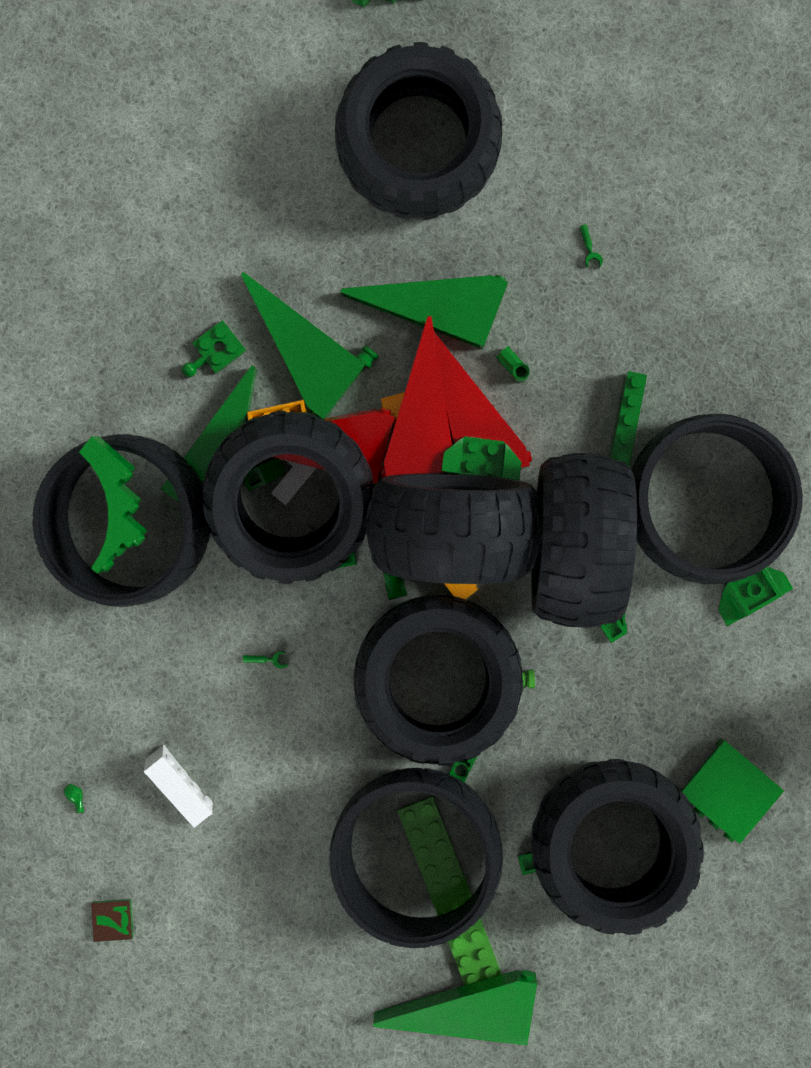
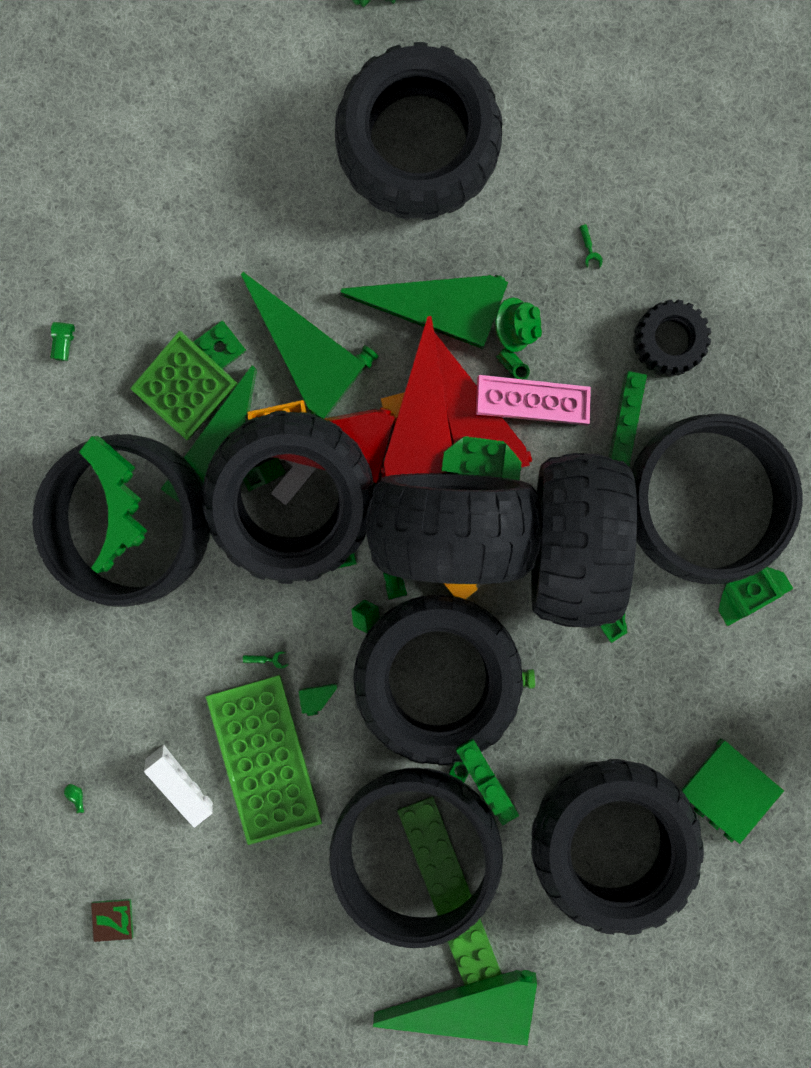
(62, 337): none -> green piece
(183, 385): none -> bright green plate
(264, 759): none -> bright green plate
(315, 698): none -> green slope
(365, 615): none -> green panel
(487, 782): none -> green arch
(517, 324): none -> green piece
(526, 863): green plate -> none
(533, 400): none -> bright pink plate
(692, 323): none -> black tyre

